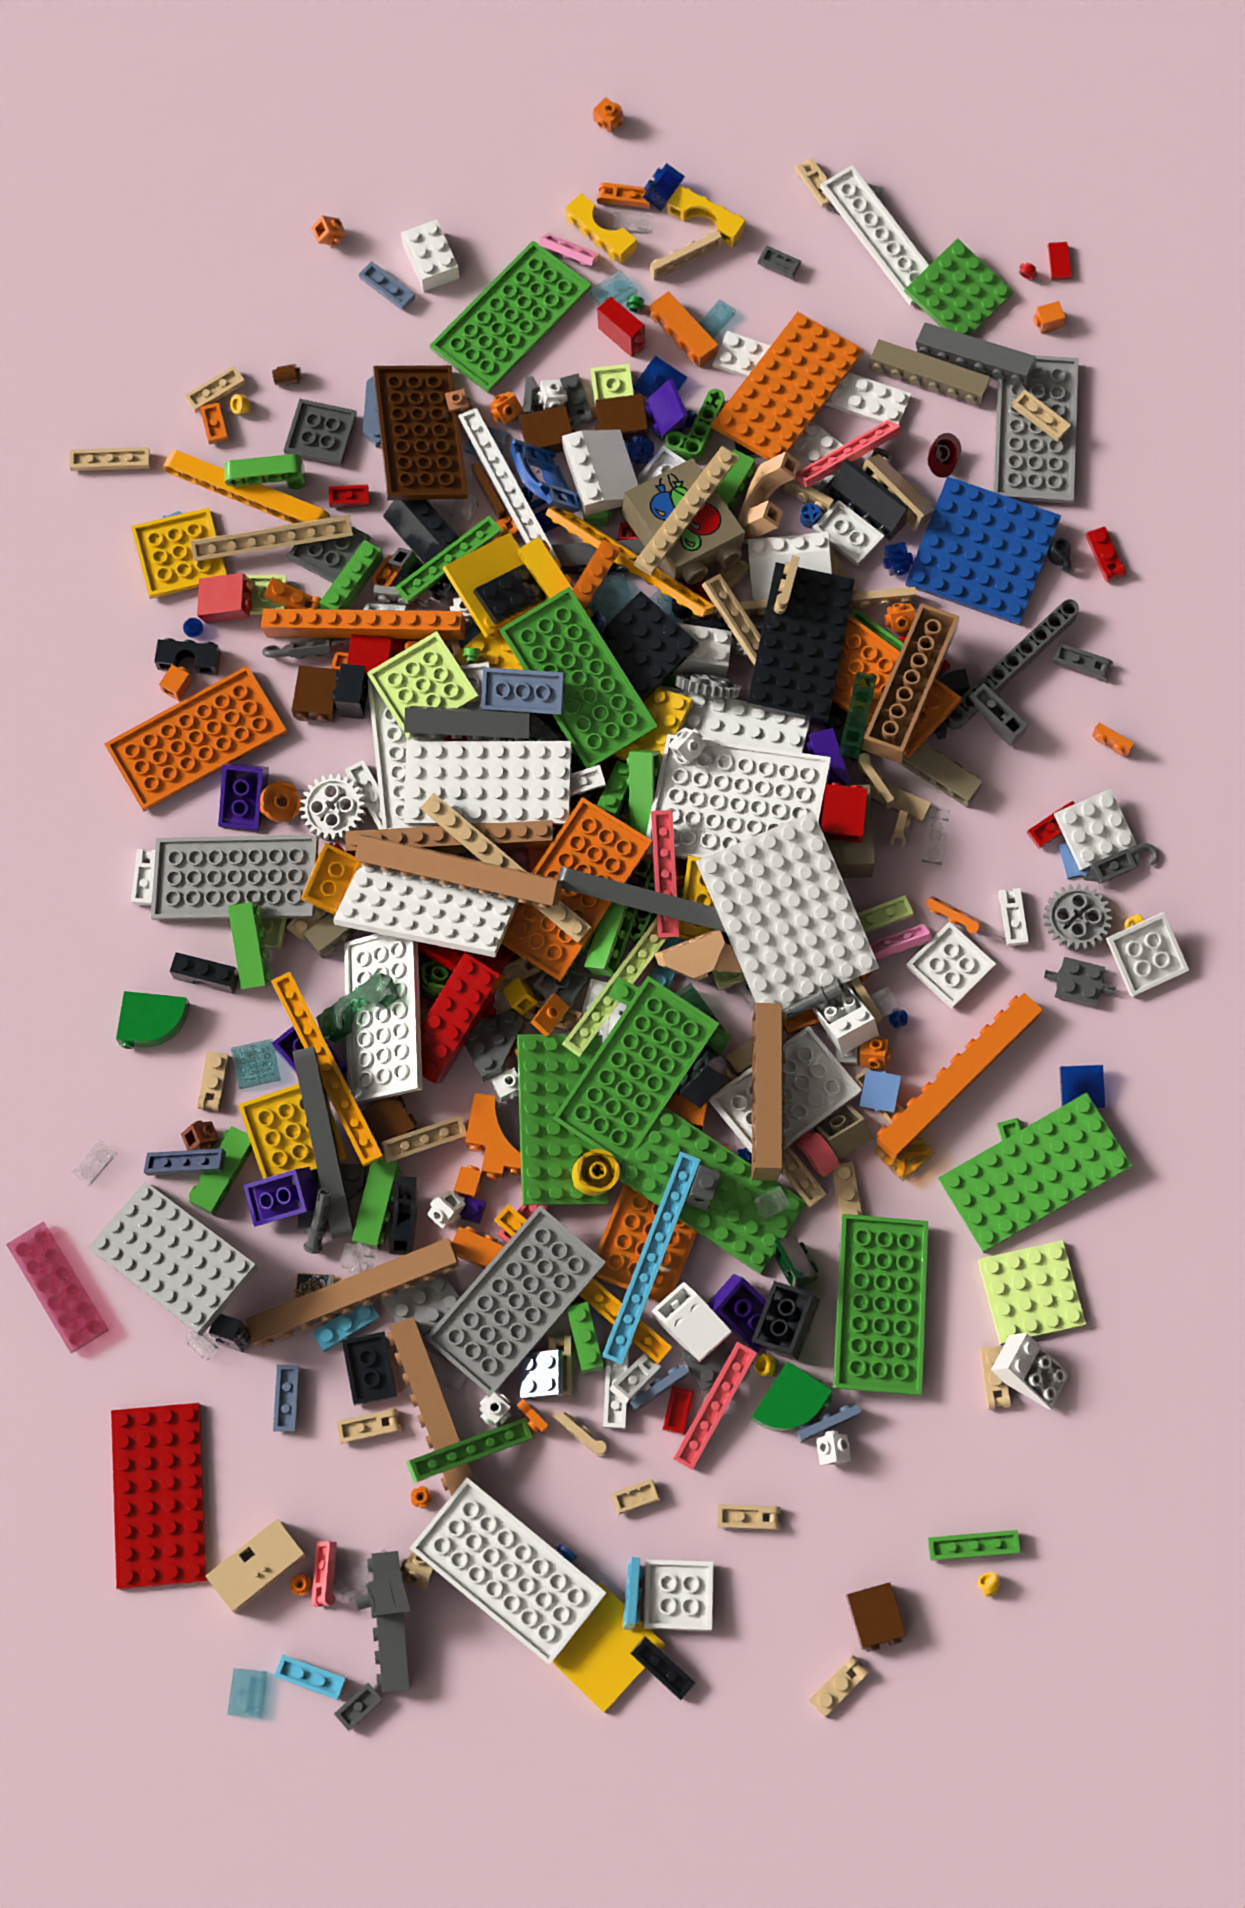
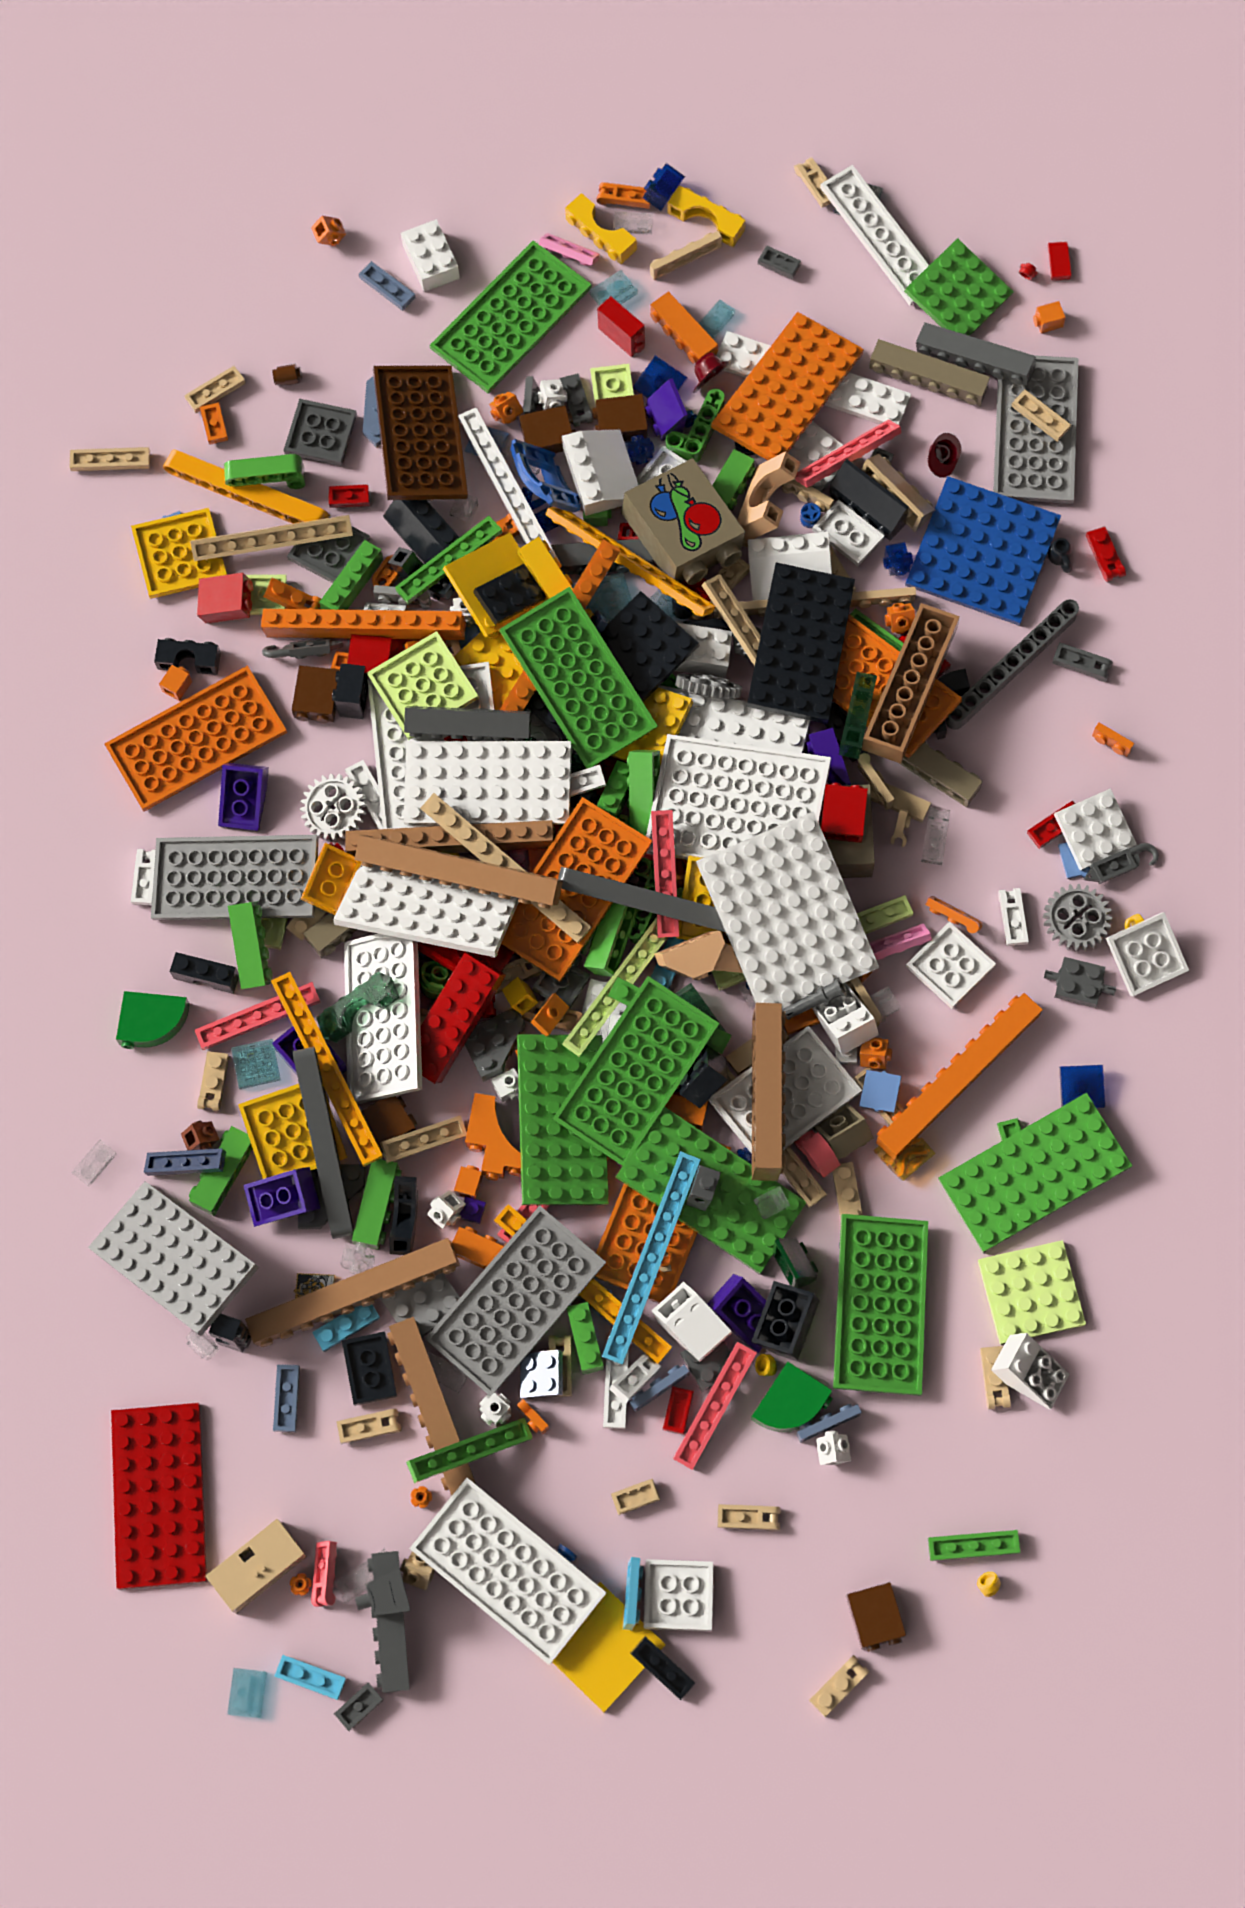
(57, 1287): clear pink plate -> none
(193, 627): clear blue plate -> none
(240, 404): yellow tile -> none
(250, 1019): none -> coral plate
(270, 806): orange plate -> none
(317, 1230): dark grey pin -> none
(457, 400): nougat bracket -> none
(472, 654): bright green plate -> none
(488, 491): reddish brown tile -> none
(523, 690): sand blue plate -> none
(581, 1433): tan plate -> none
(605, 1166): yellow brick -> none
(608, 115): orange brick -> none
(635, 304): green plate -> none
(686, 510): tan plate -> none
(687, 744): white brick -> none
(707, 368): none -> dark red piece
(786, 585): tan plate -> none
(898, 1019): clear blue plate -> none
(998, 715): dark grey slope -> none

